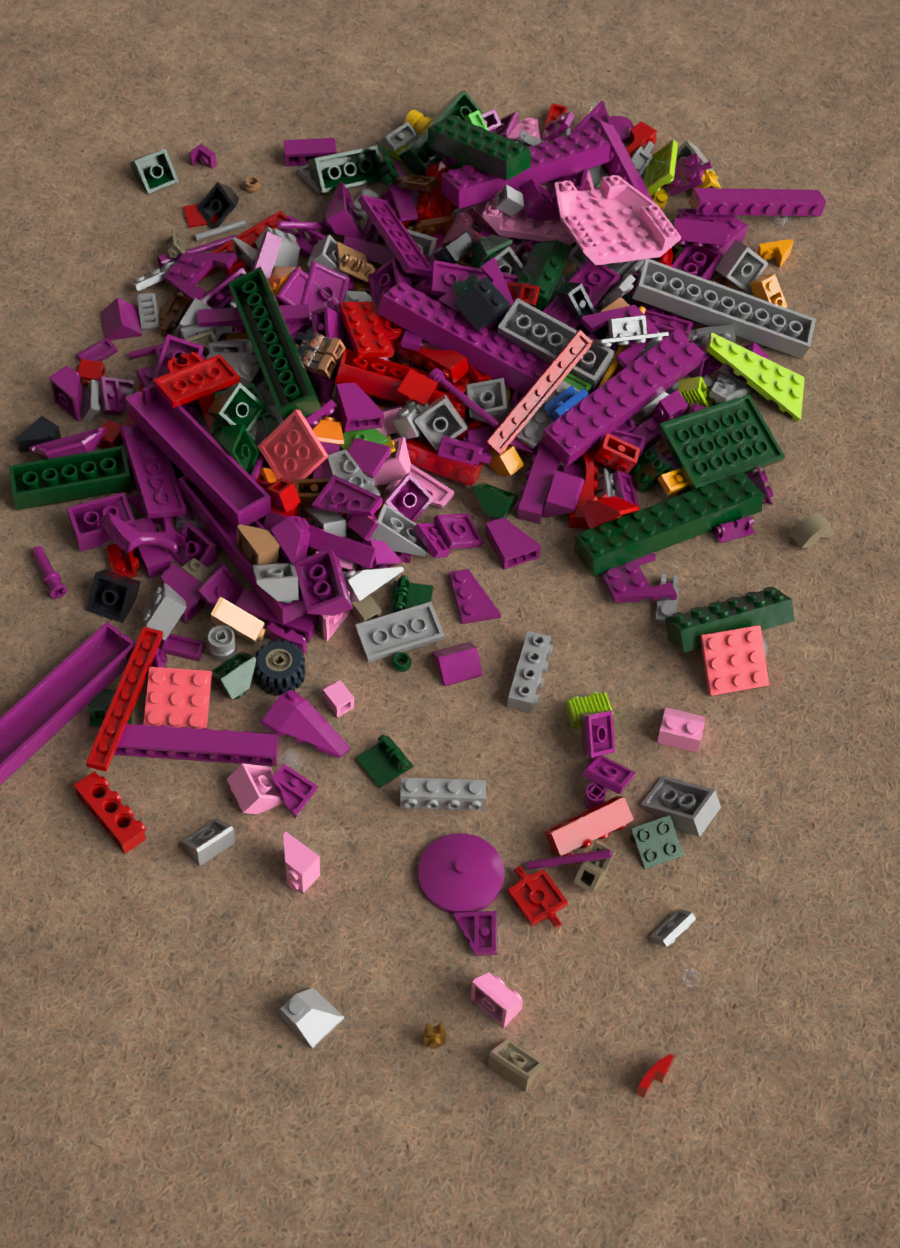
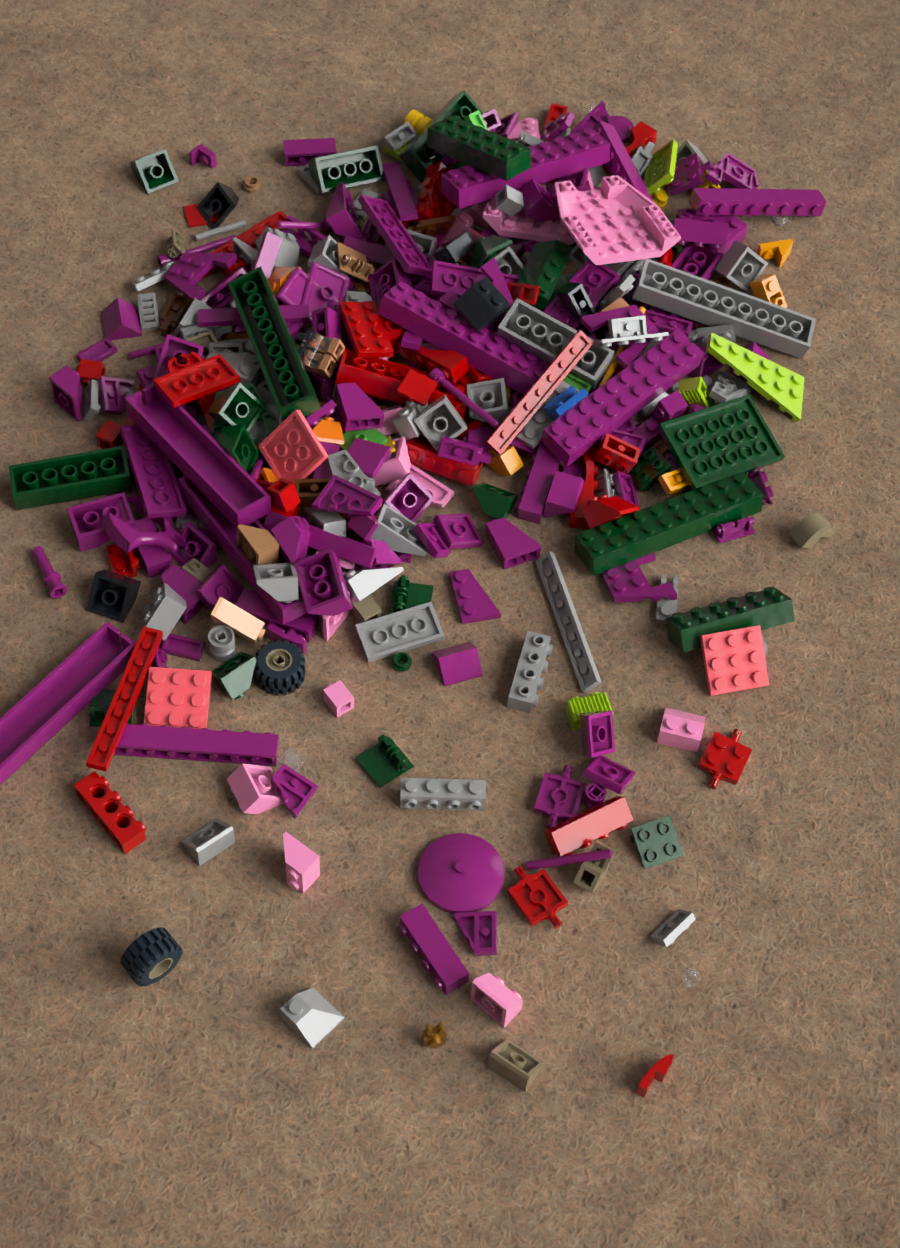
(39, 432): black slope -> none
(70, 445): magenta wedge -> none
(151, 956): none -> black wheel
(299, 719): magenta wedge -> none
(387, 168): dark green hinge -> none
(417, 182): reddish brown hinge -> none
(433, 949): none -> magenta brick
(462, 286): clear green bracket -> none
(559, 796): none -> magenta plate
(568, 622): none -> light grey plate
(688, 804): light grey slope -> none
(724, 758): none -> red plate
(733, 171): none -> magenta wing

